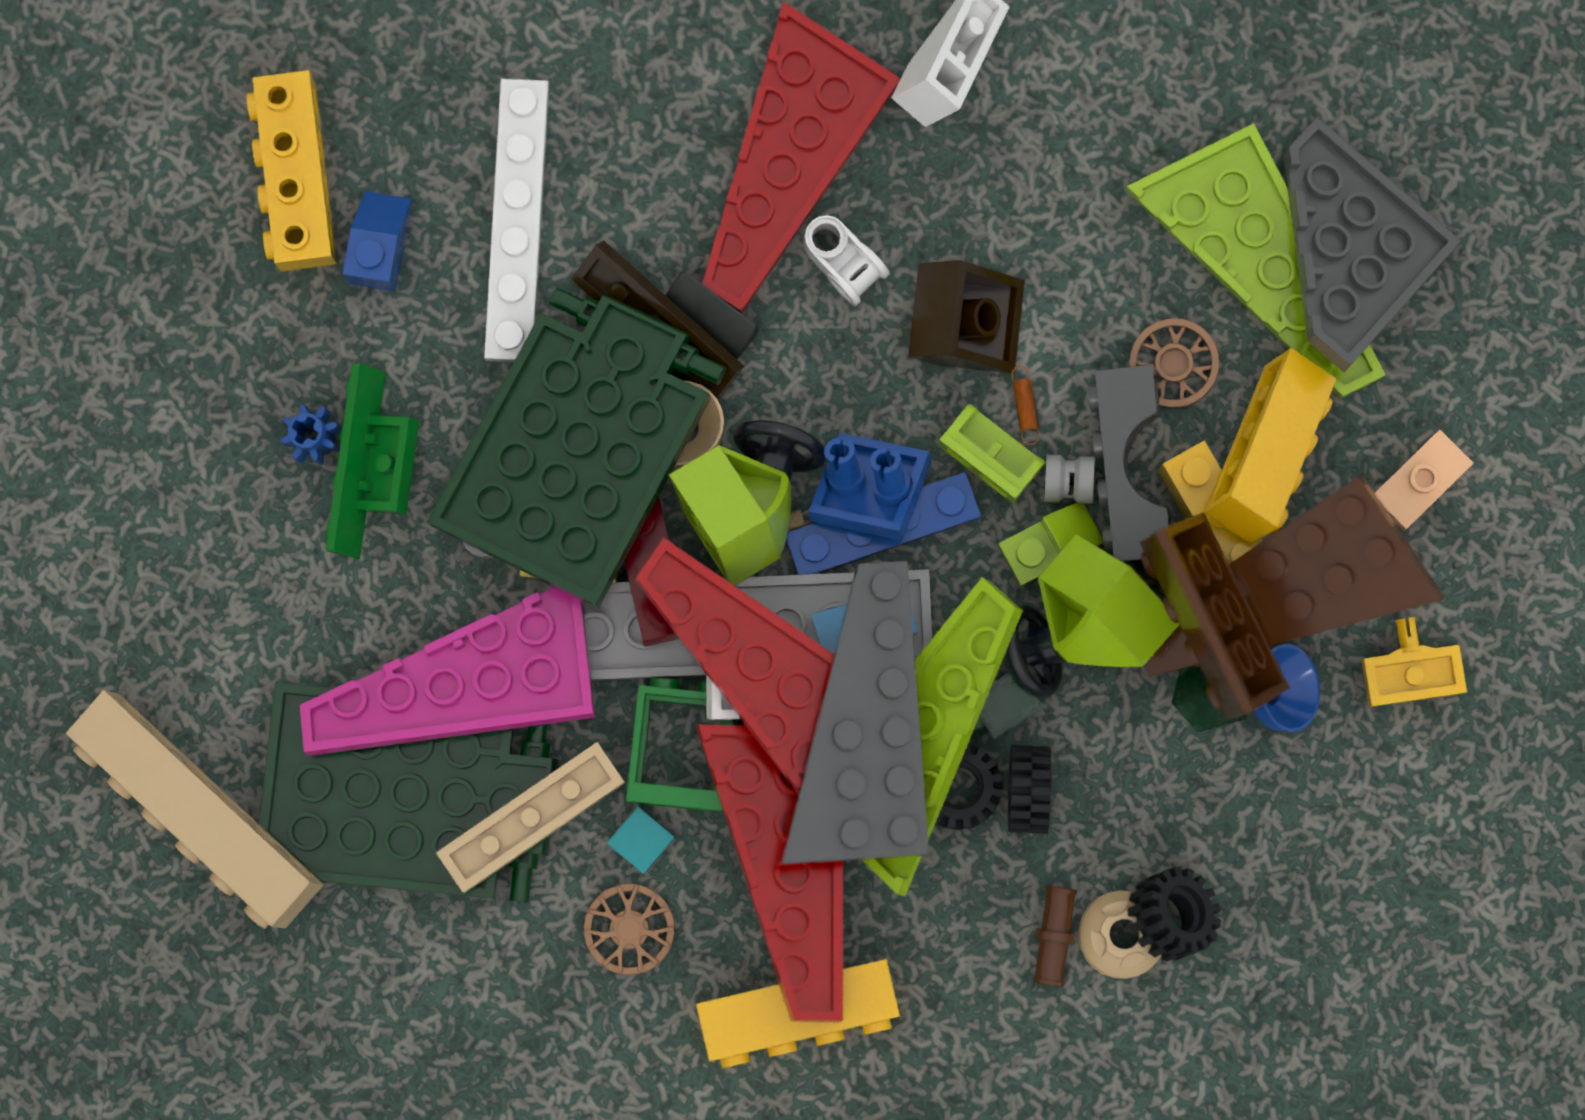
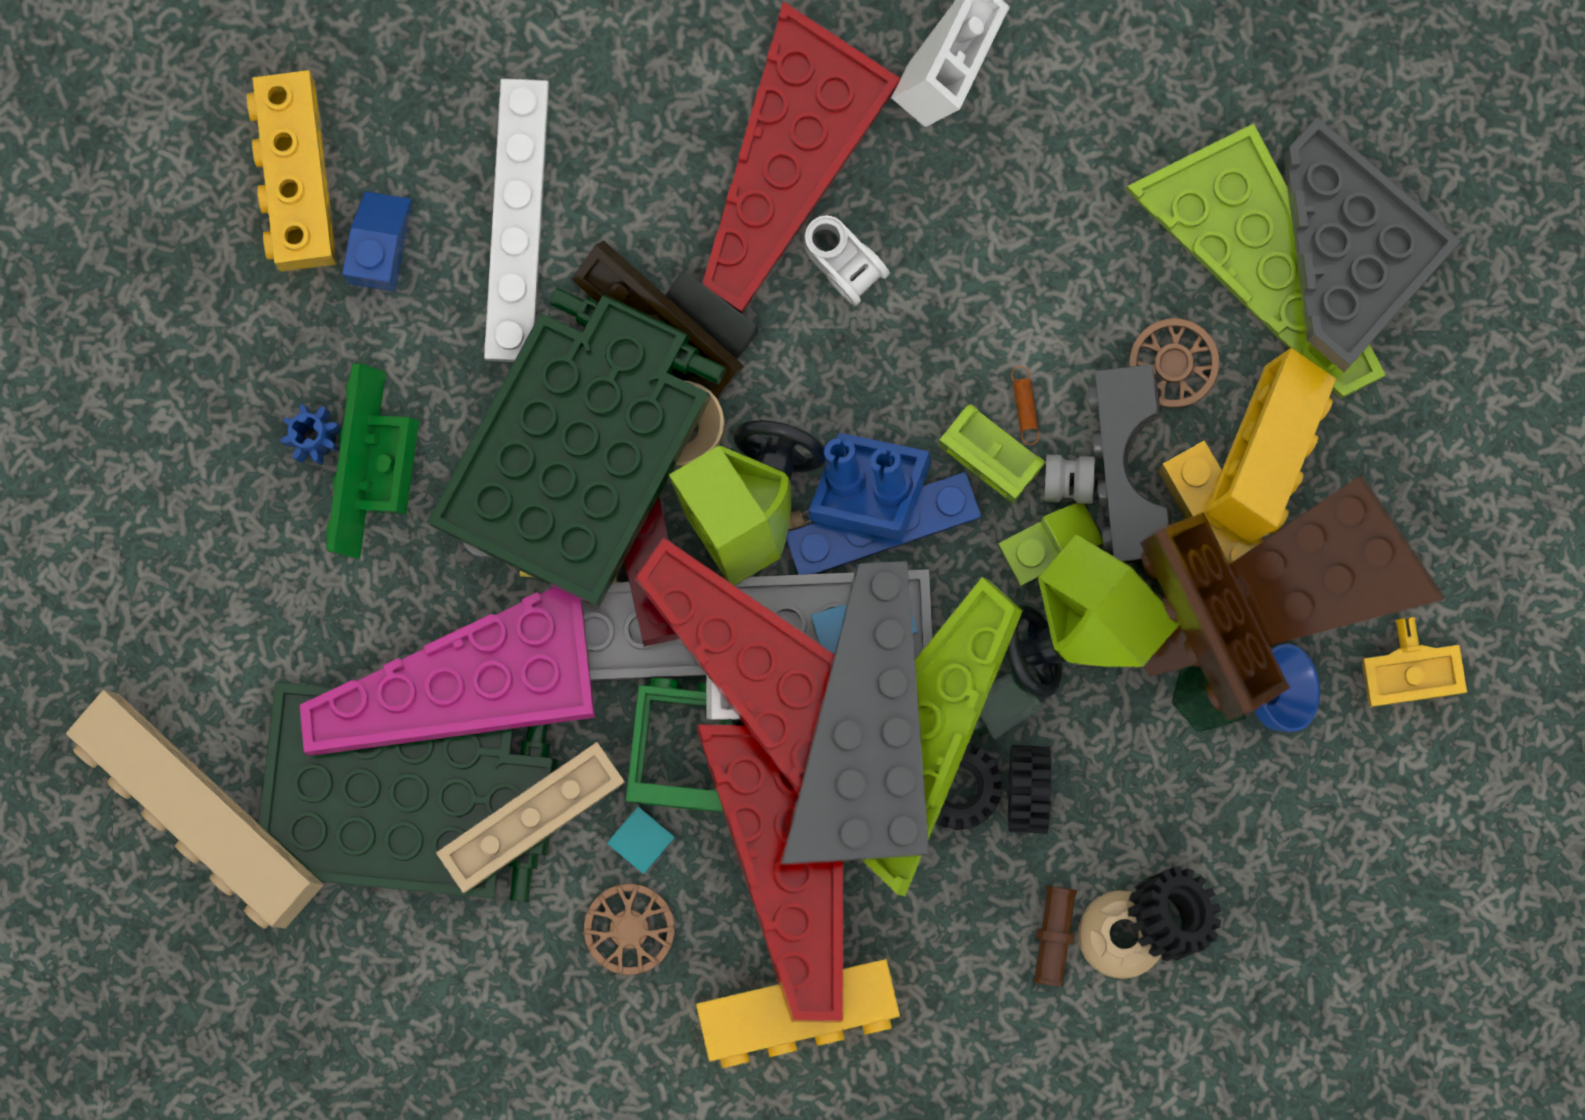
(966, 316): dark brown slope -> none
(1422, 479): light nougat plate -> none

